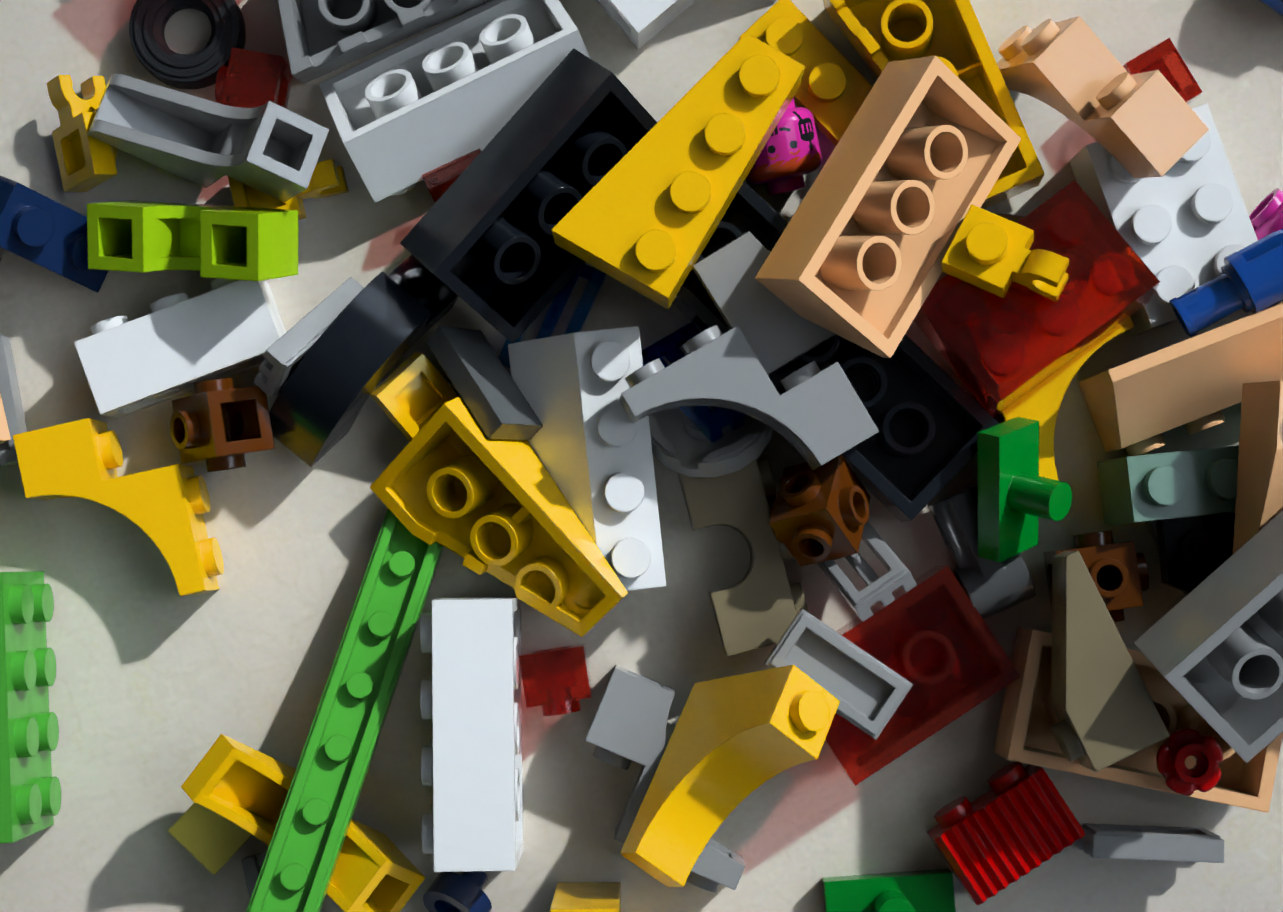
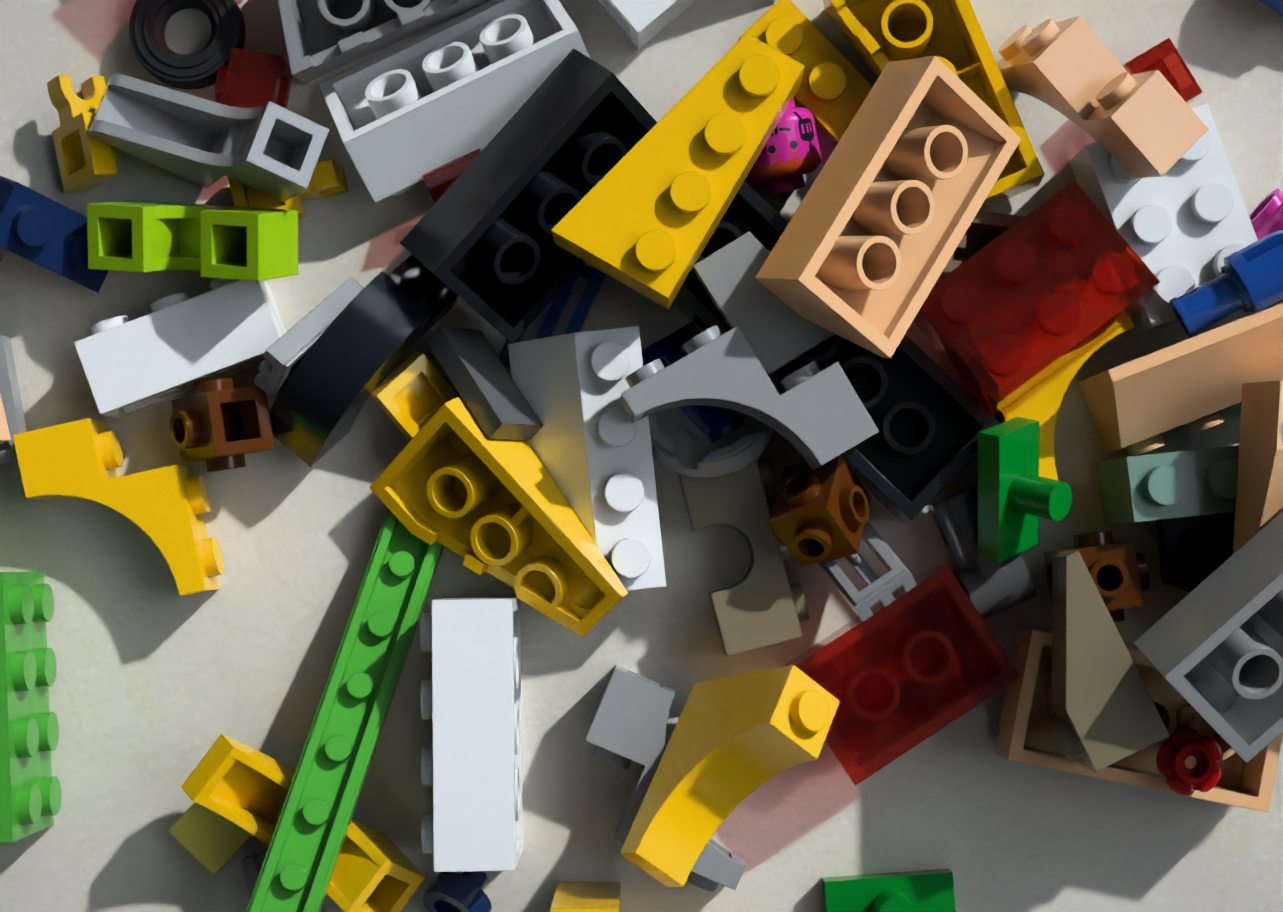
(556, 679): clear red plate -> none
(861, 683): light grey tile -> none
(996, 251): yellow plate -> none
(1004, 830): red brick -> none
(1151, 843): light grey tile -> none

